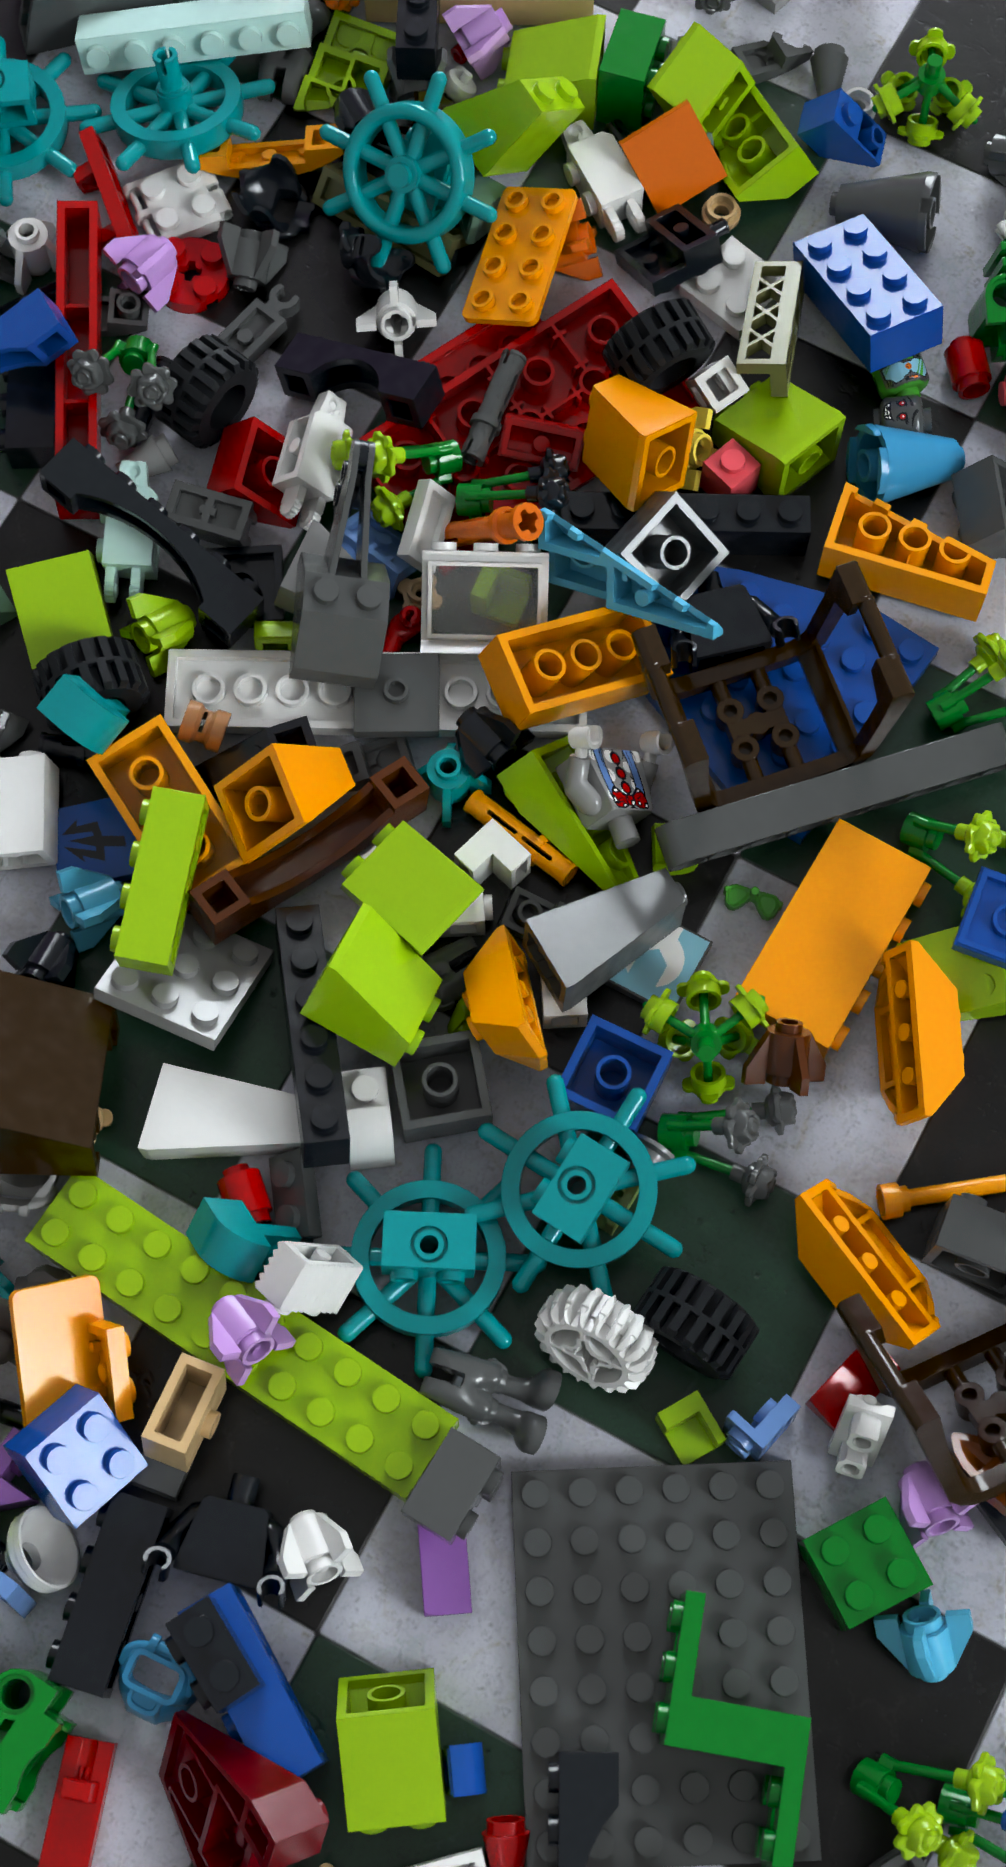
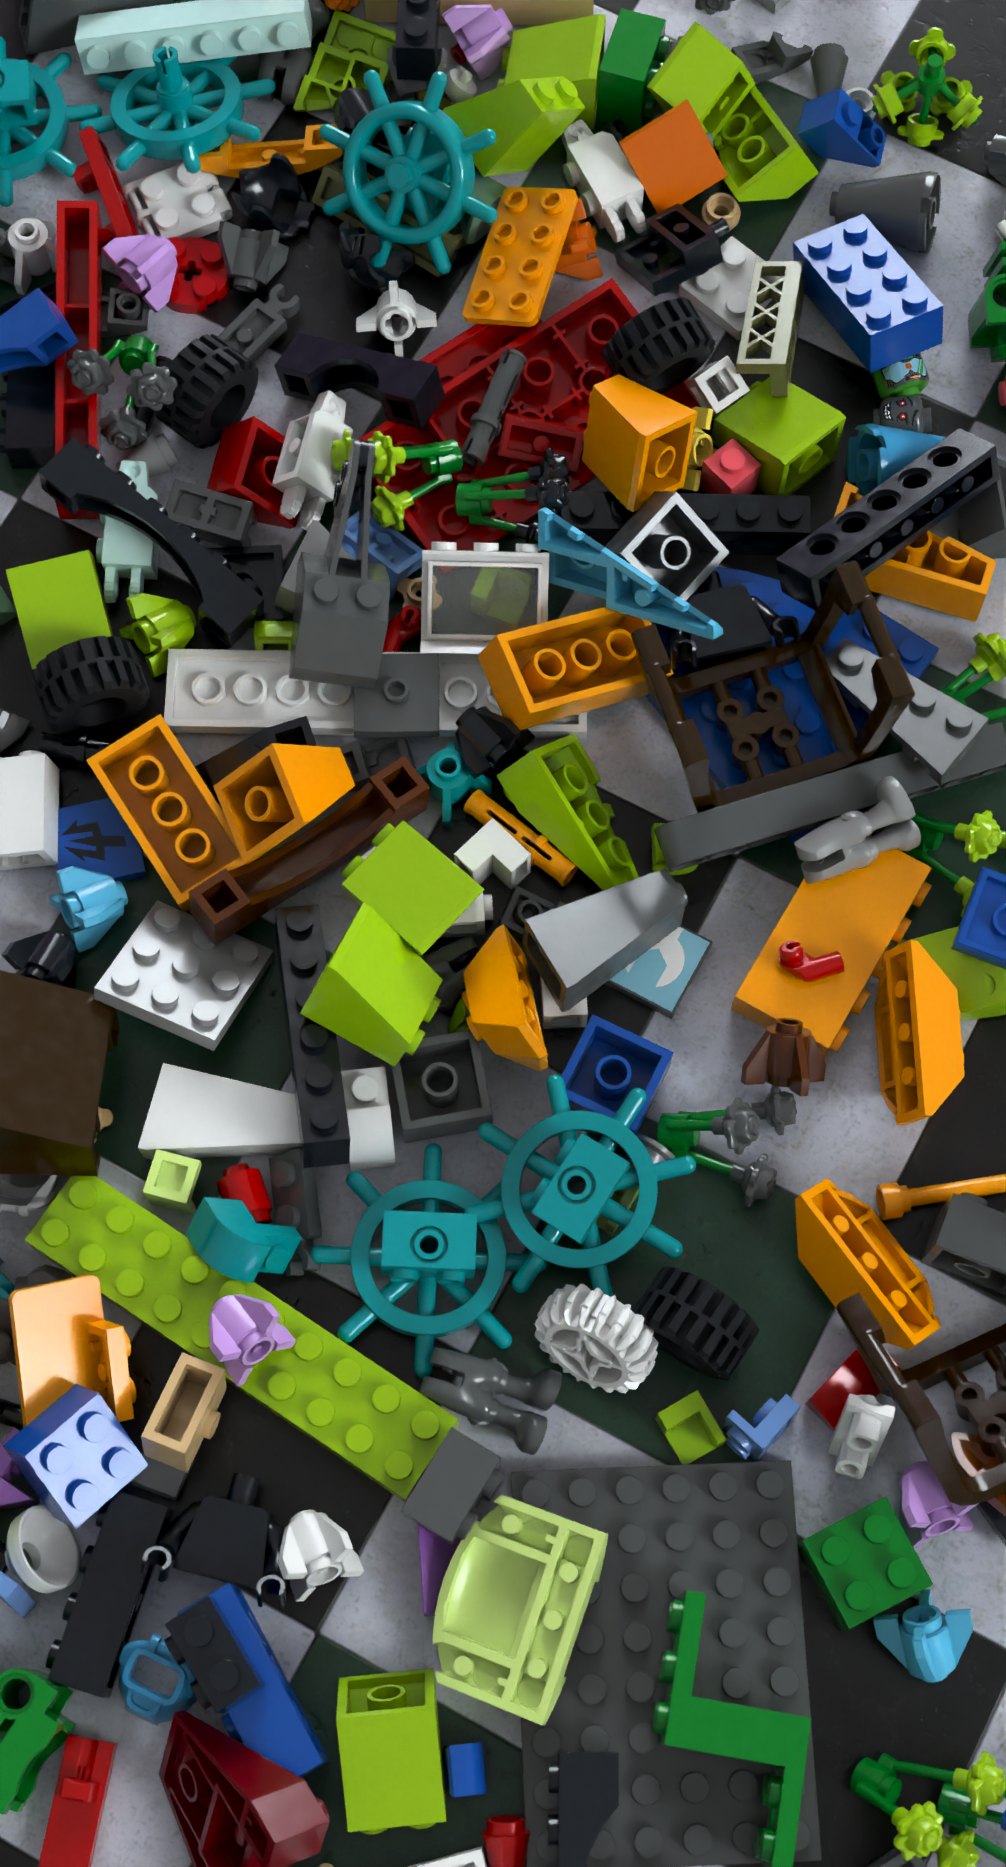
(84, 713): teal brick -> none
(161, 880): lime brick -> none
(172, 1181): none -> yellowish green panel
(213, 730): medium nougat wheel -> none
(308, 1278): white brick -> none
(426, 521): white tile -> none
(503, 526): orange pin -> none
(516, 1606): none -> yellowish green slope
(611, 785): torso -> none
(706, 1039): lime plant -> none
(766, 904): bright green piece -> none
(805, 967): none -> red arm
(845, 841): none -> light grey piece
(890, 515): none -> black brick
(932, 725): none -> wing
(968, 367): red brick -> none

